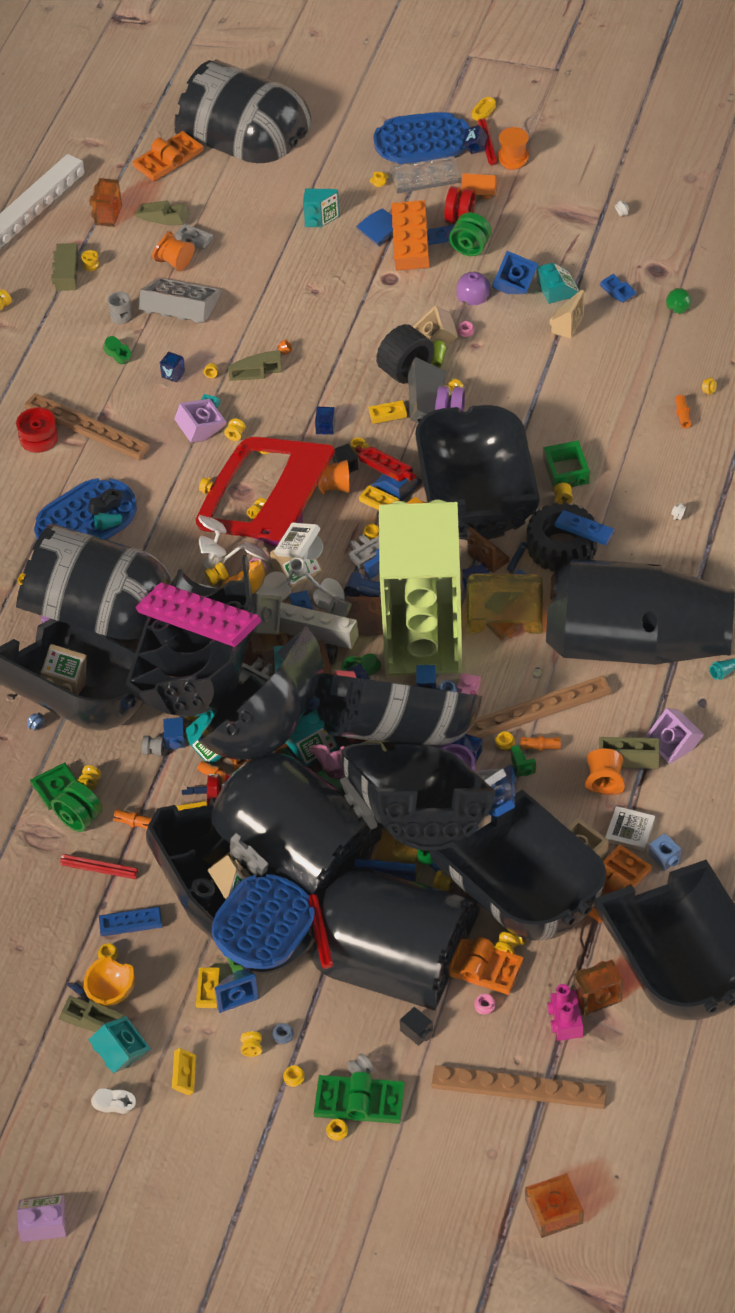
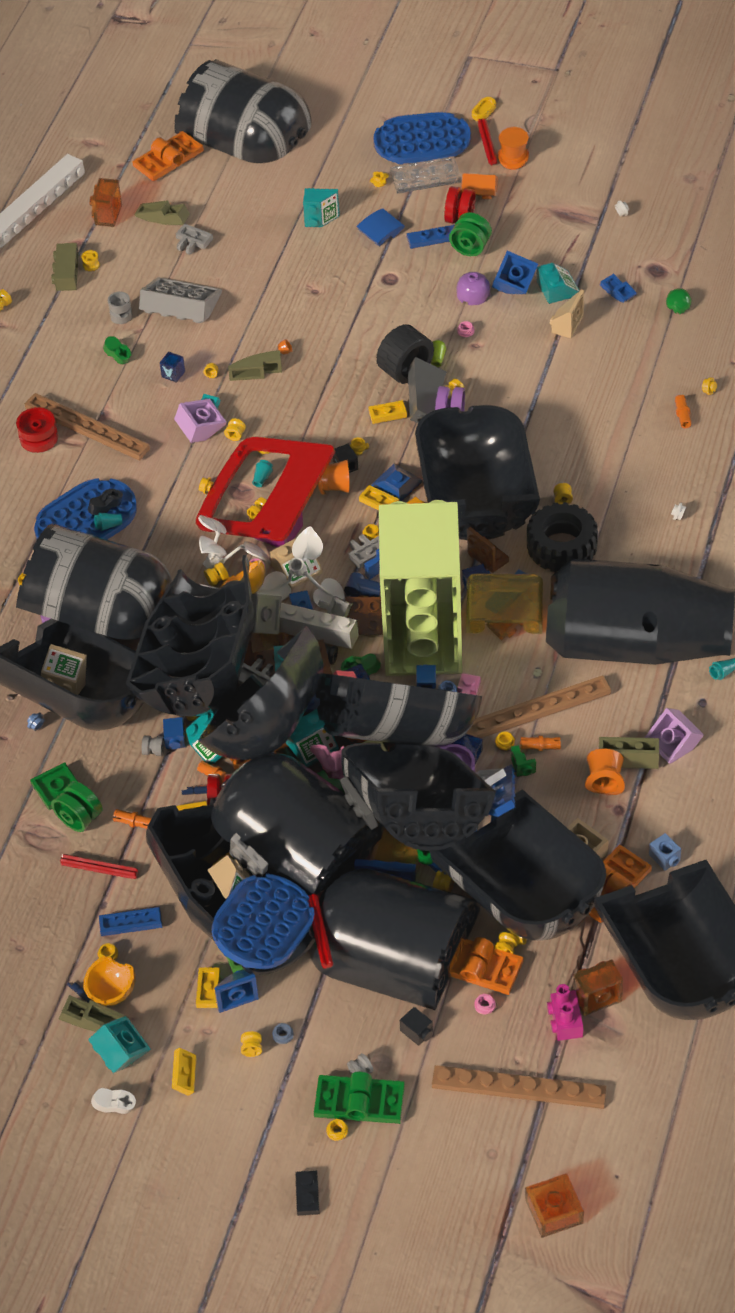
(41, 1218): lavender slope -> none
(90, 776): yellow wheel -> none
(173, 251): orange hat -> none
(198, 614): dark pink plate -> none
(262, 472): none -> teal cone
(293, 1076): yellow plate -> none
(297, 540): white tile -> none
(307, 1193): none -> black plate
(325, 420): clear blue brick -> none
(385, 463): red plate -> none
(410, 235): orange brick -> none
(437, 326): tan slope -> none
(475, 139): clear blue brick -> none
(517, 556): dark blue wheel -> none
(565, 452): green window -> none
(584, 527): blue plate -> none
(630, 828): white tile -> none

